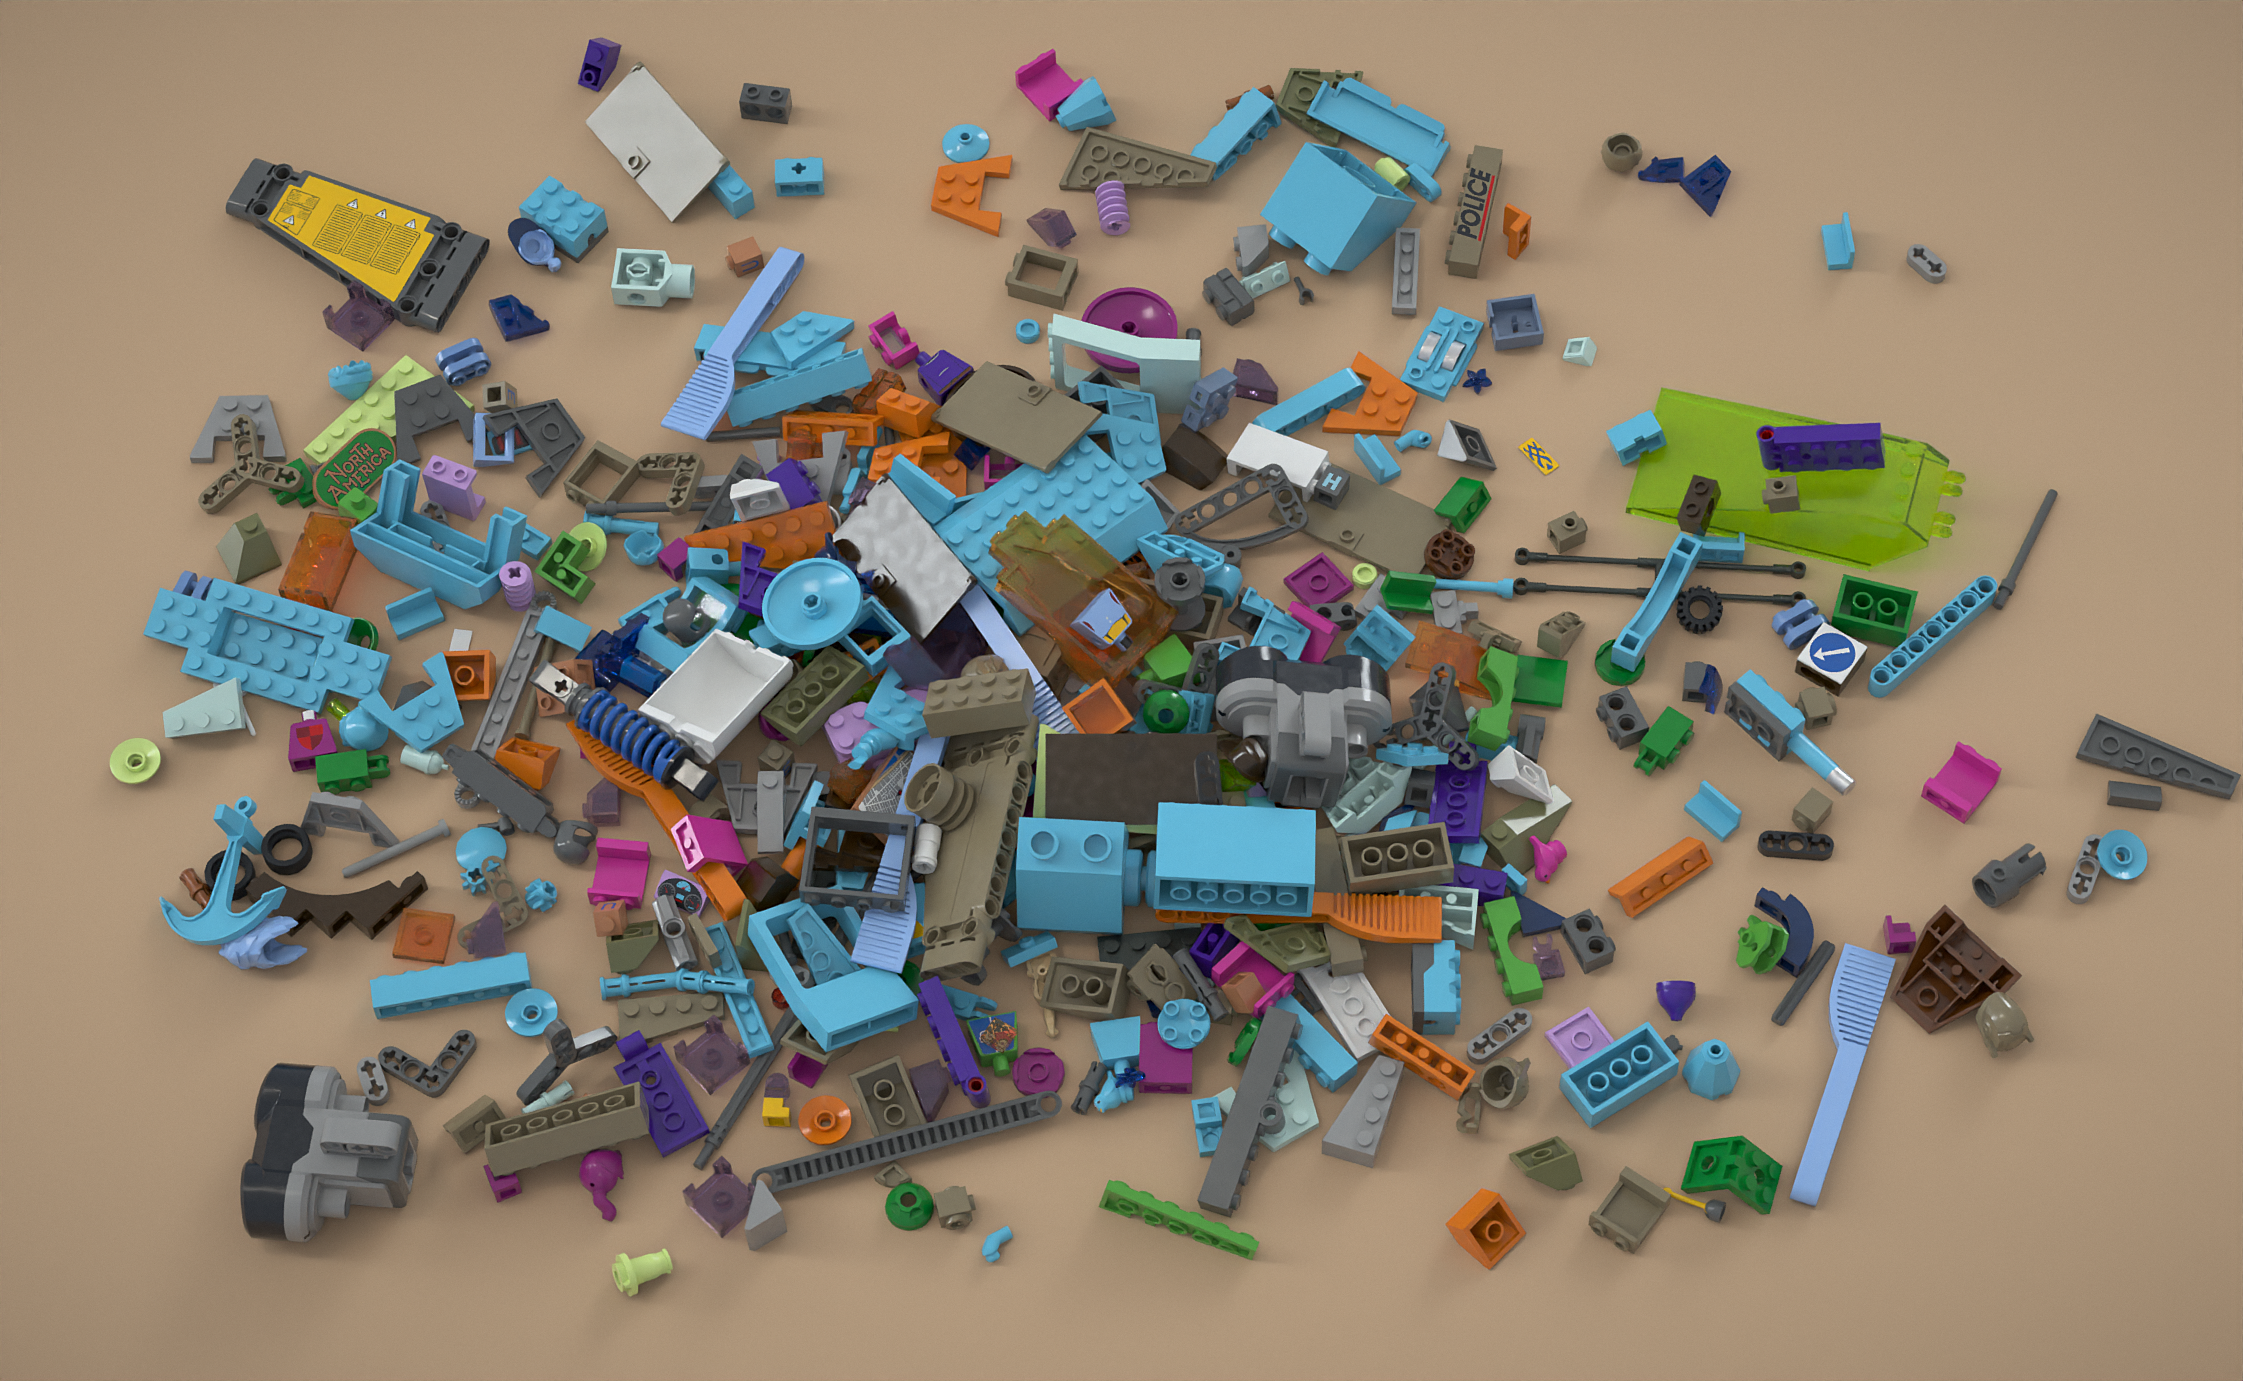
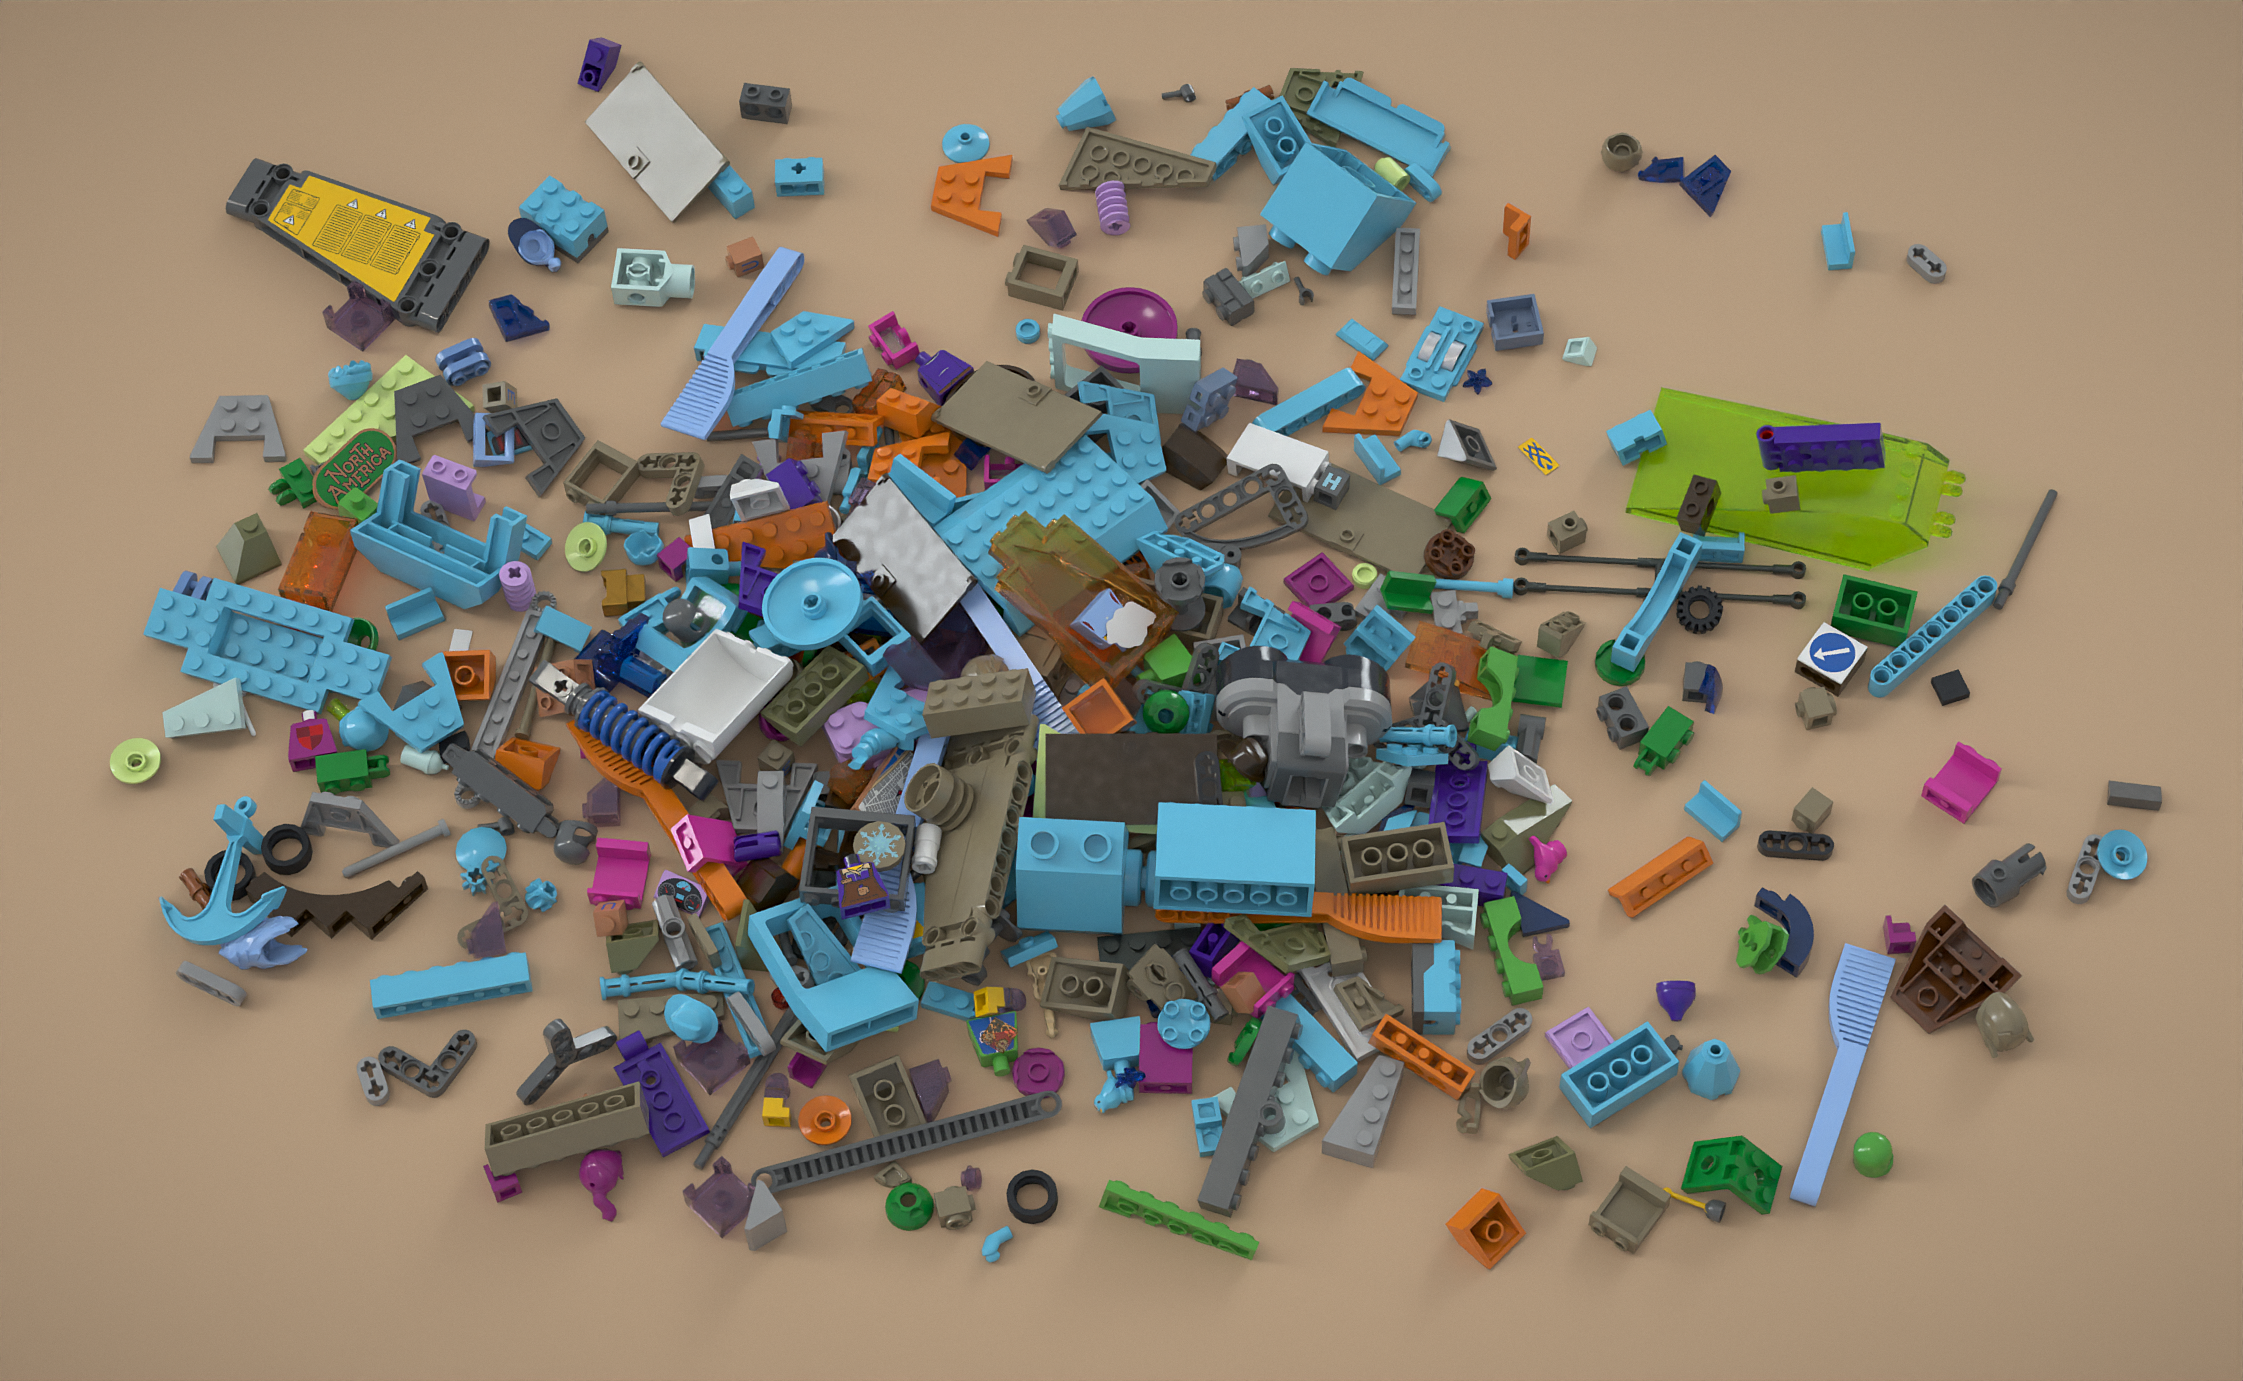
(211, 983): none -> light grey beam
(256, 473): dark tan piece -> none
(320, 1154): piece -> none
(423, 936): clear orange plate -> none
(460, 739): none -> black piece
(469, 1125): dark tan panel -> none
(526, 1003): medium azure dish -> none
(551, 1098): light aqua pin -> none
(561, 566): bright green brick -> none
(622, 591): none -> pearl gold piece
(632, 1272): yellowish green piece -> none
(690, 1019): none -> medium azure piece
(701, 532): none -> white sticker
(751, 1023): none -> light grey beam
(757, 846): none -> dark purple arm
(780, 422): none -> medium azure bracket
(860, 888): none -> torso
(880, 844): none -> dark tan tile
(952, 1042): dark purple hinge -> none
(971, 1178): none -> clear purple plate
(994, 999): none -> yellow leg
(1032, 1177): none -> black tyre
(1045, 84): dark pink panel -> none
(1089, 1088): dark grey pin -> none
(1129, 625): none -> white sticker
(1185, 91): none -> dark grey hand
(1275, 137): none -> medium azure slope
(1362, 339): none -> medium azure tile
(1365, 1004): none -> dark tan wing
(1428, 735): none -> medium azure pin
(1475, 211): dark tan brick -> none
(1582, 942): dark grey brick -> none
(1780, 728): piece -> none
(1799, 623): medium blue brick -> none
(1803, 983): dark grey axle -> none
(1873, 1155): none -> bright green helmet
(1950, 687): none -> black piece
(2140, 754): dark grey wing -> none

